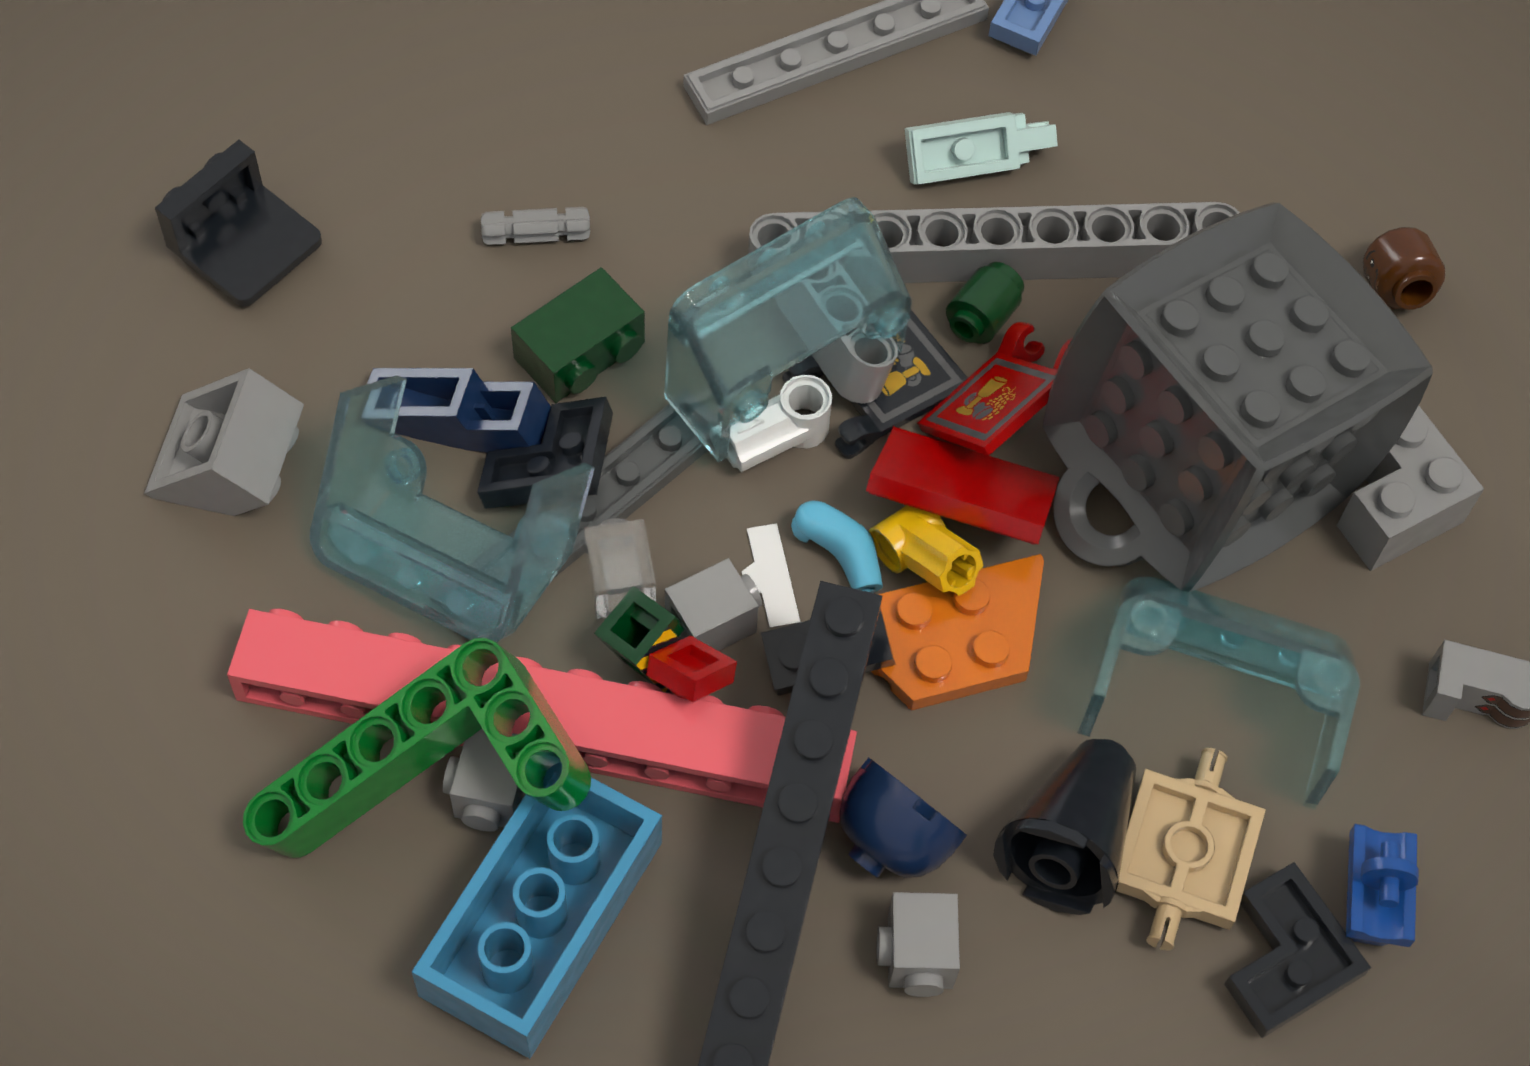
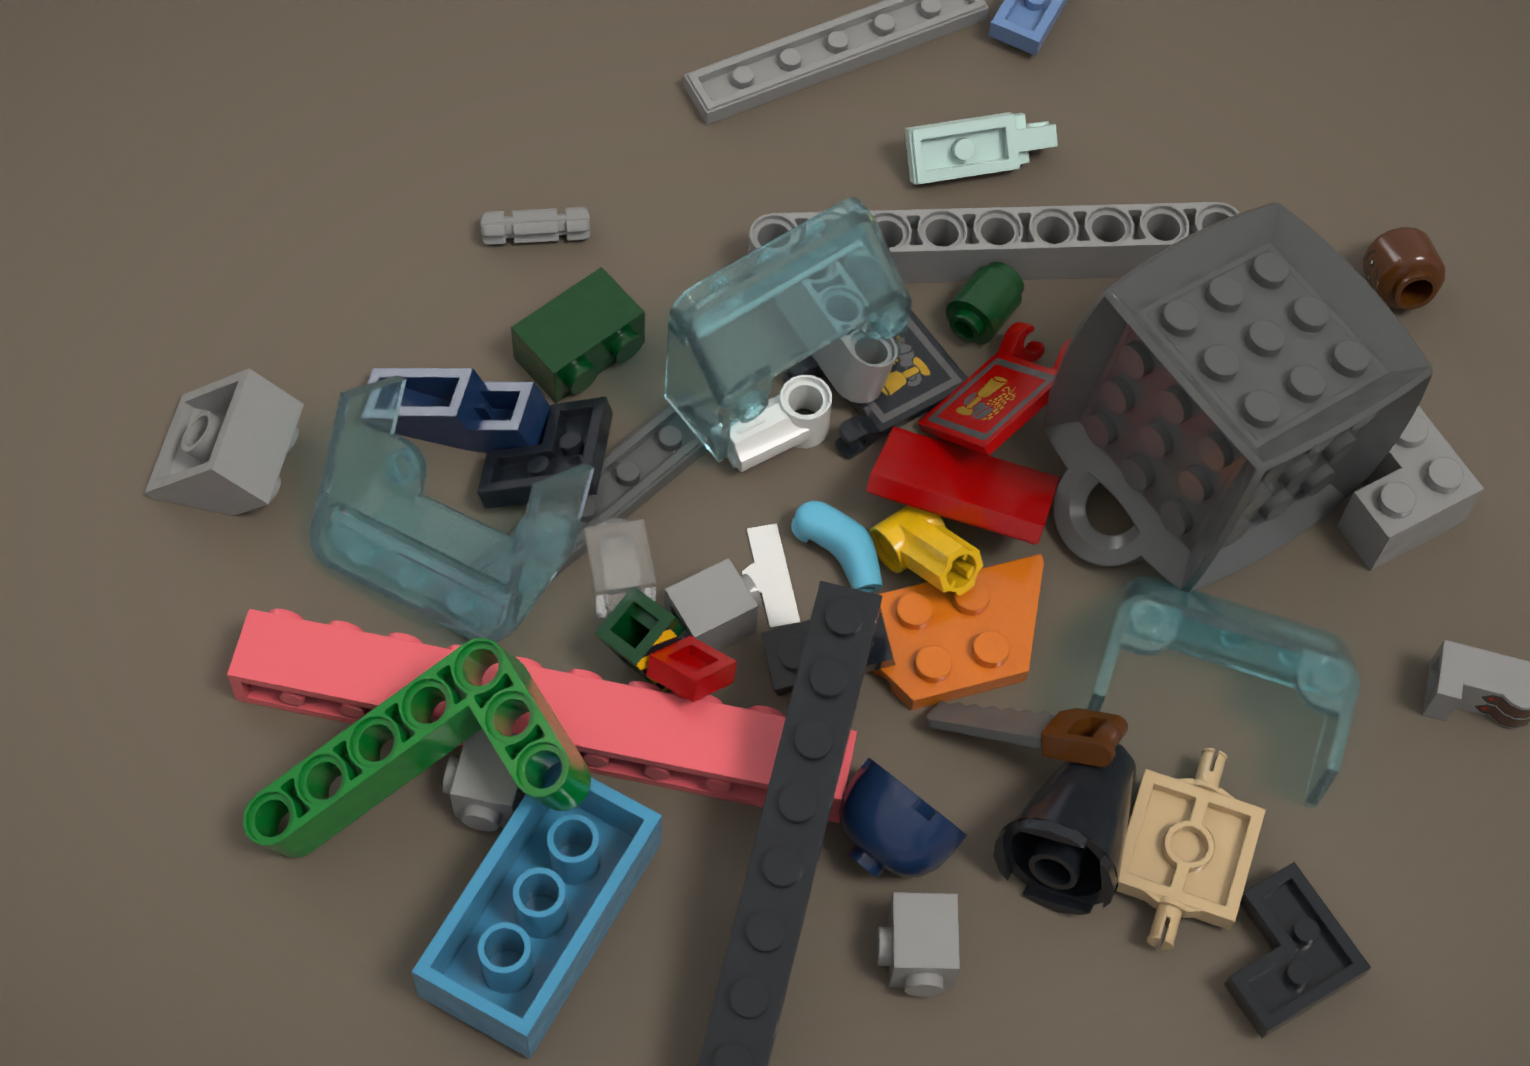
(235, 227): black bracket -> none
(1069, 736): none -> piece
(1381, 887): blue hips -> none

